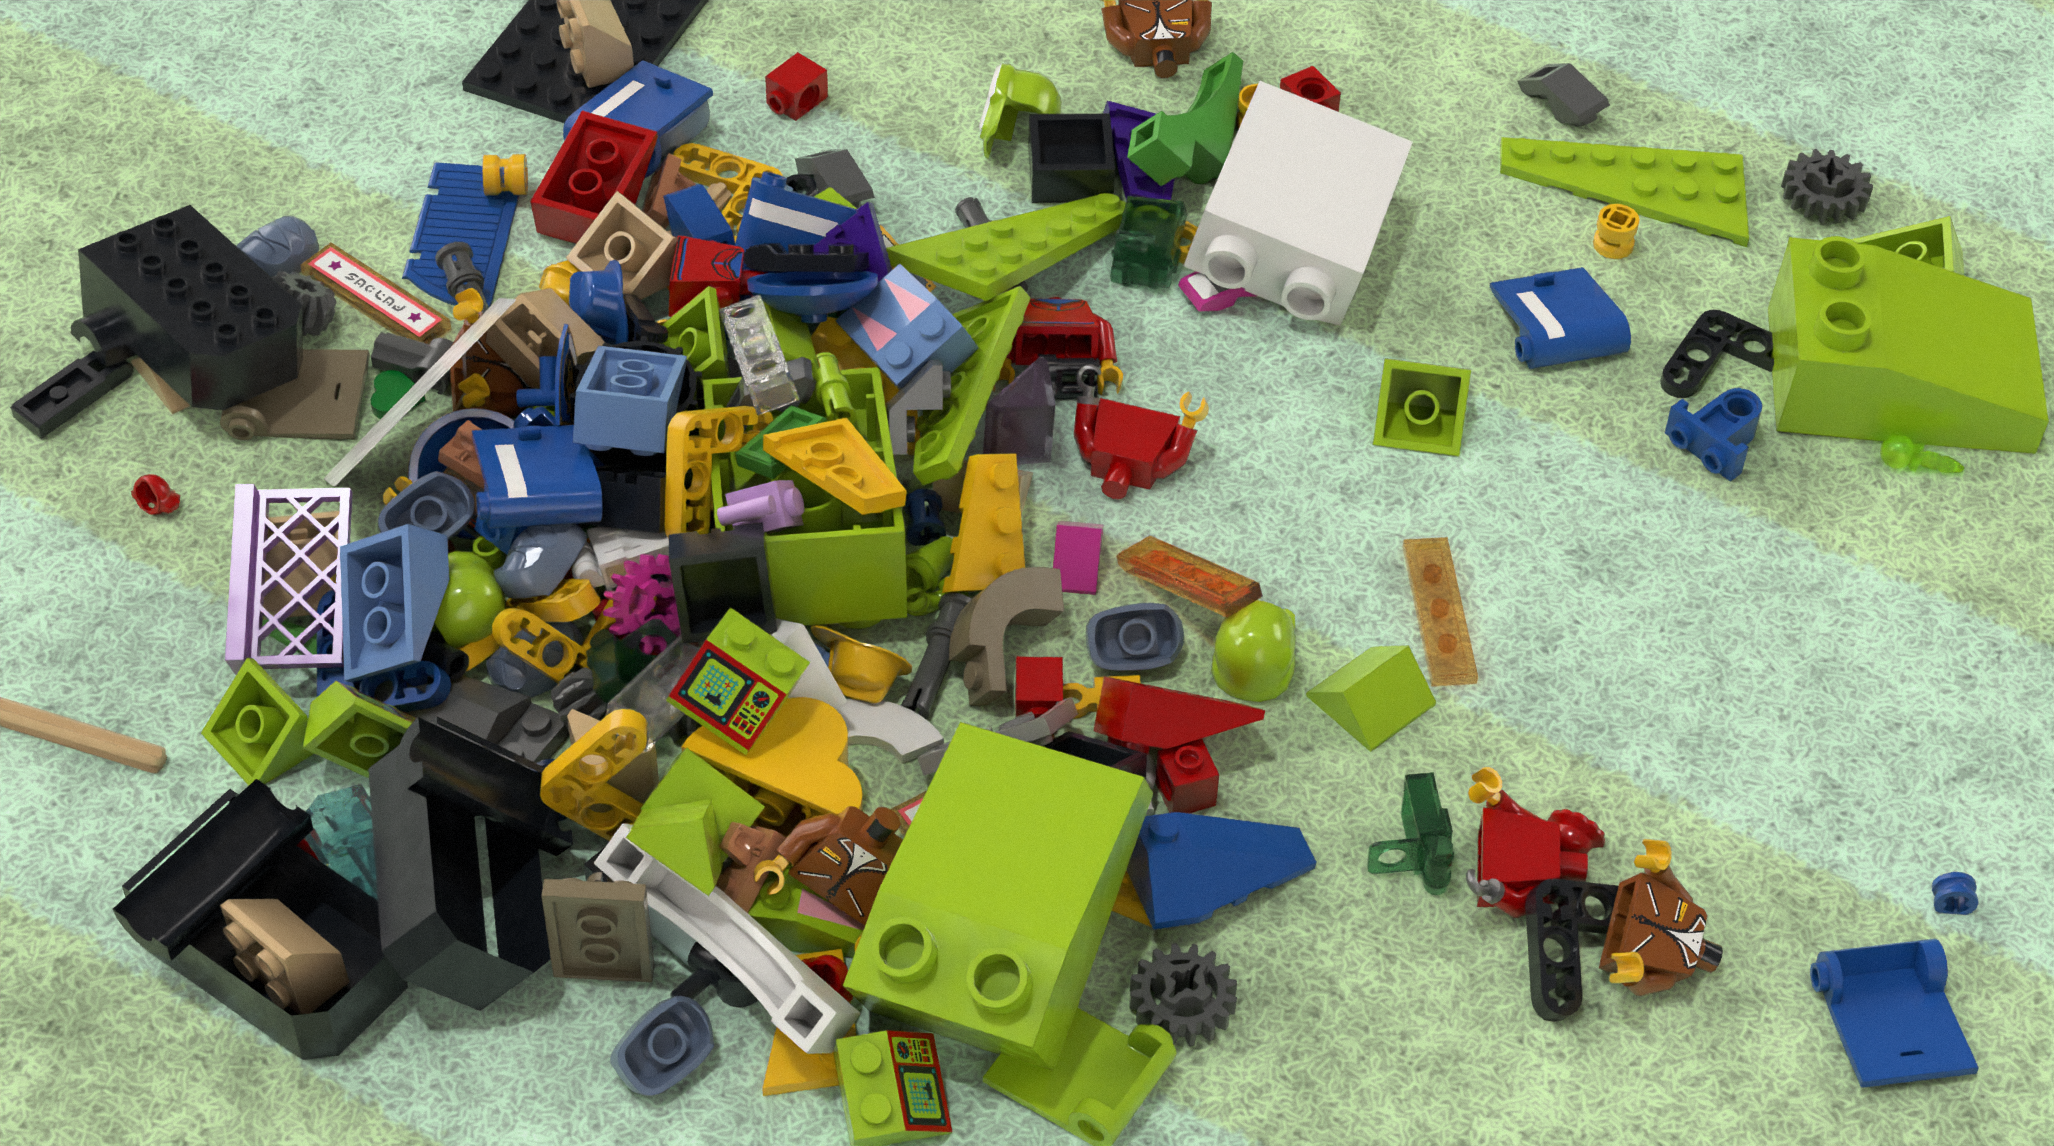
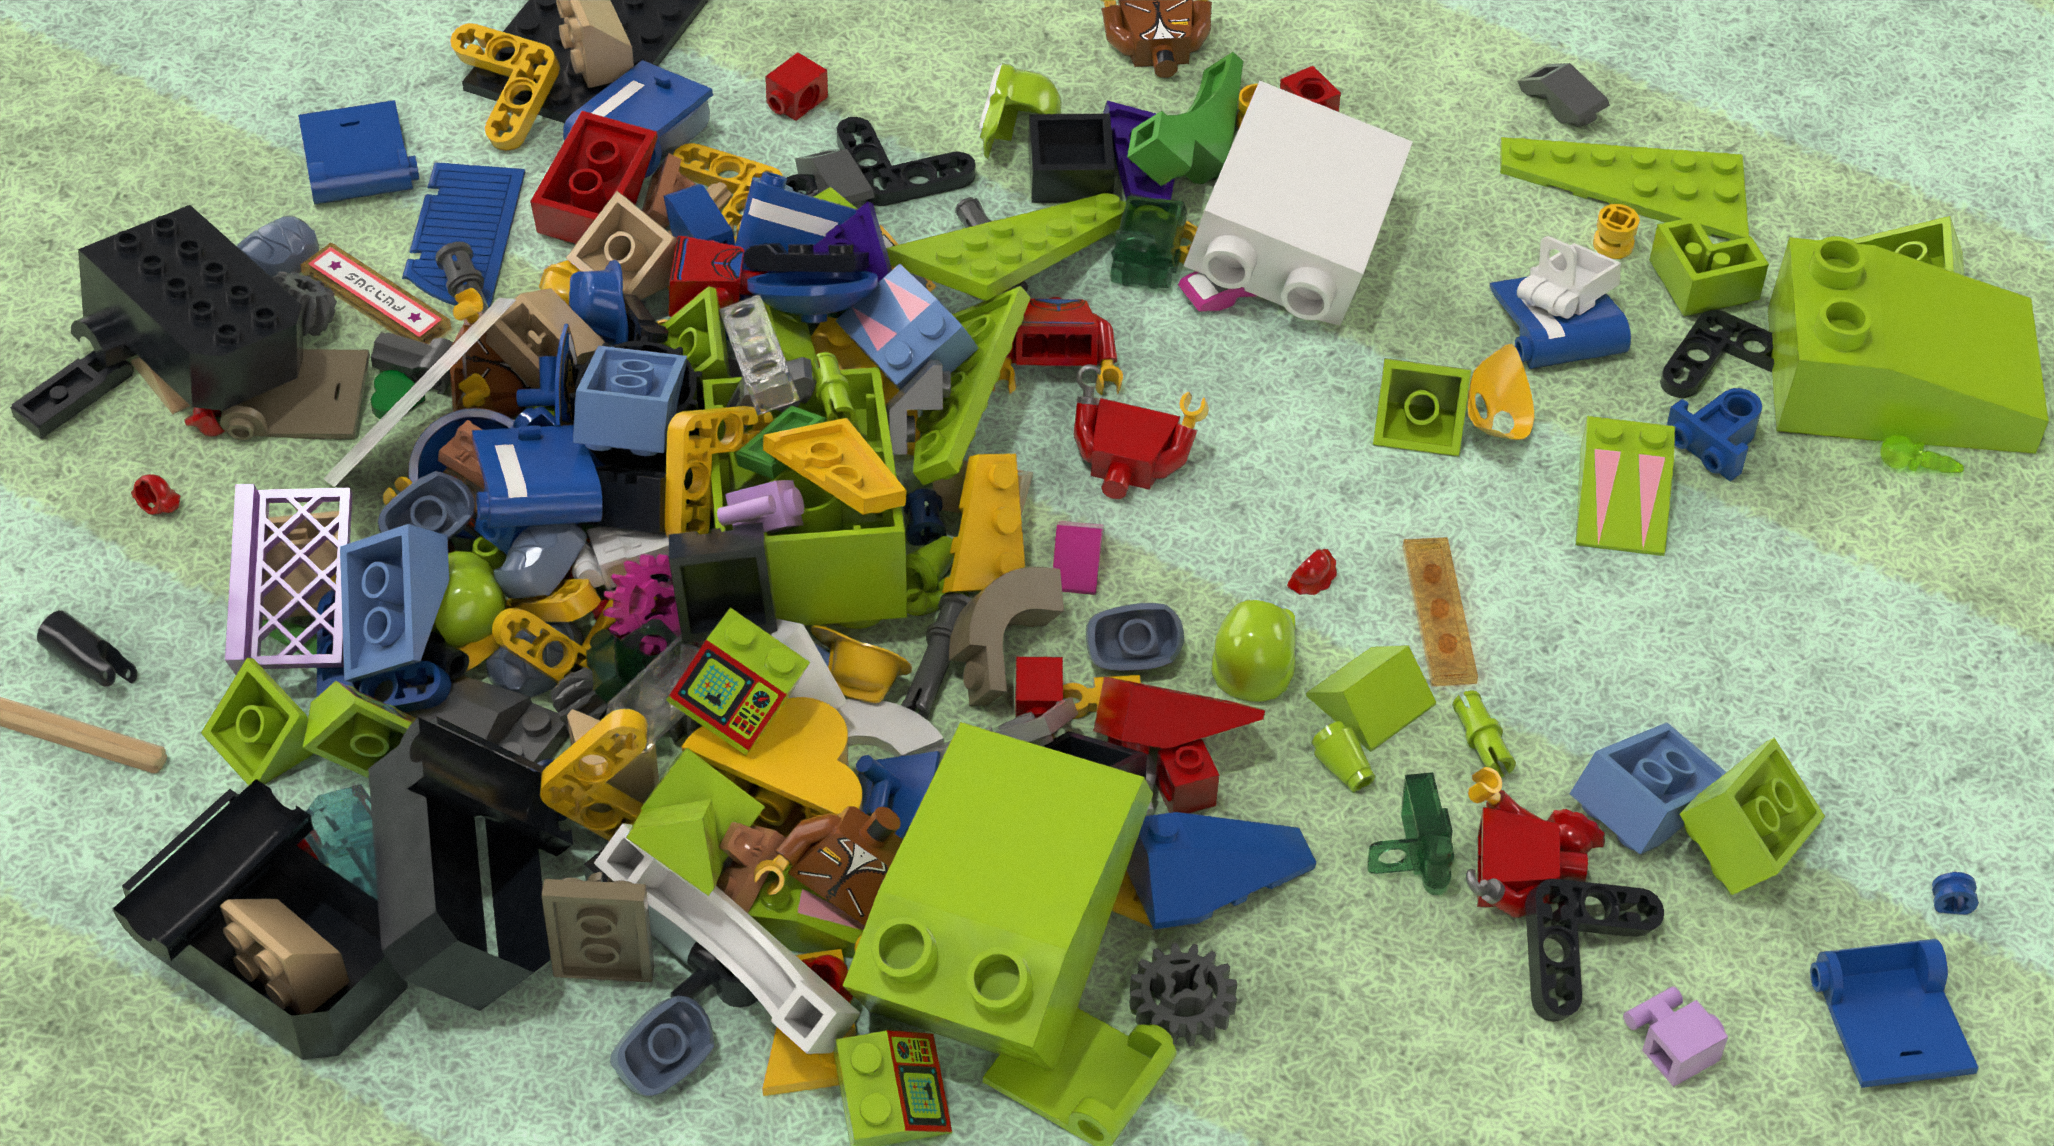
(83, 649): none -> black piece
(205, 421): none -> red piece
(356, 152): none -> blue door
(514, 174): yellow wheel -> none
(520, 73): none -> yellow beam
(896, 177): none -> black beam
(896, 784): none -> blue shield
(1023, 417): slope -> none
(1070, 366): black piece -> none
(1189, 576): clear orange tile -> none
(1314, 573): none -> red piece
(1343, 755): none -> lime cone
(1483, 732): none -> lime pin
(1505, 388): none -> yellow piece
(1568, 279): none -> white piece
(1625, 485): none -> lime slope
(1645, 785): none -> medium blue slope
(1656, 928): dark orange torso -> none
(1680, 1040): none -> lavender brick
(1703, 273): none -> lime brick
(1753, 818): none -> lime slope
(1827, 186): dark grey gear -> none

